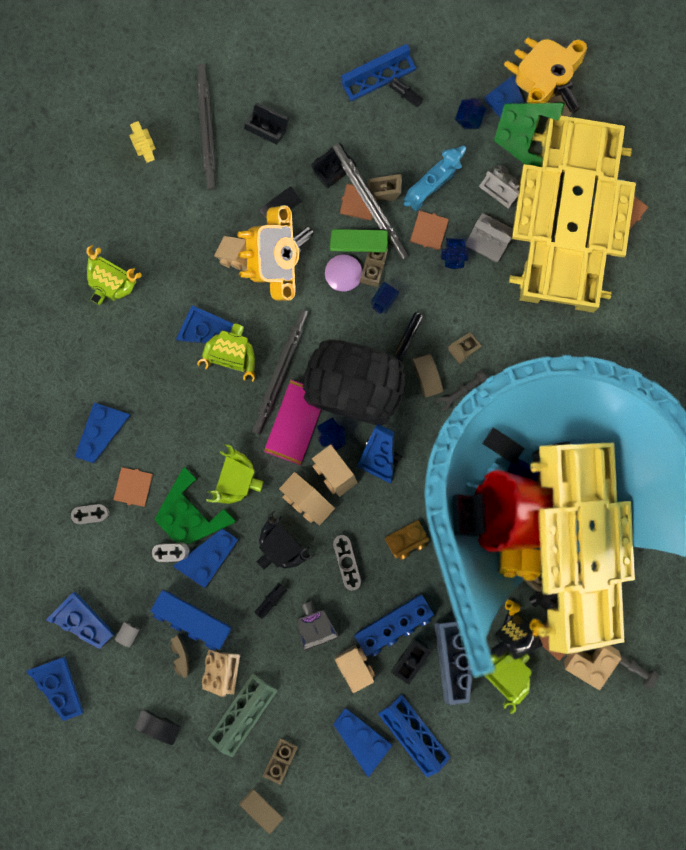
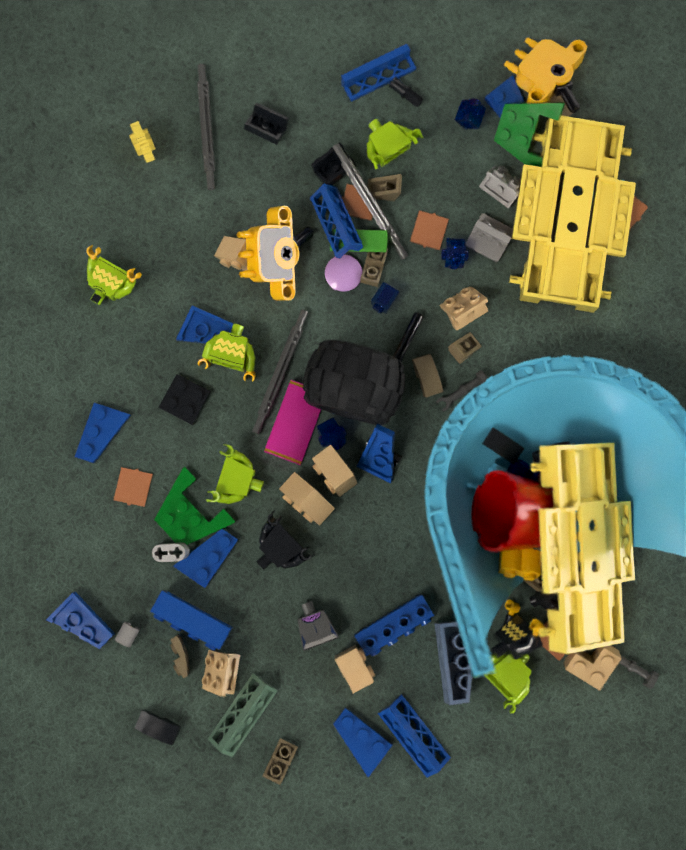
(58, 686): blue wing -> none
(89, 509): light grey beam -> none
(184, 399): none -> black plate
(261, 811): dark tan slope -> none
(271, 600): black axle -> none
(285, 198): black slope -> none
(339, 216): none -> blue fence
(342, 569): light grey beam -> none
(389, 141): none -> lime torso
(407, 539): pearl gold bracket -> none
(410, 661): black brick -> none
(435, 177): dark azure animal -> none
(465, 307): none -> tan bracket
(469, 515): black bracket -> none

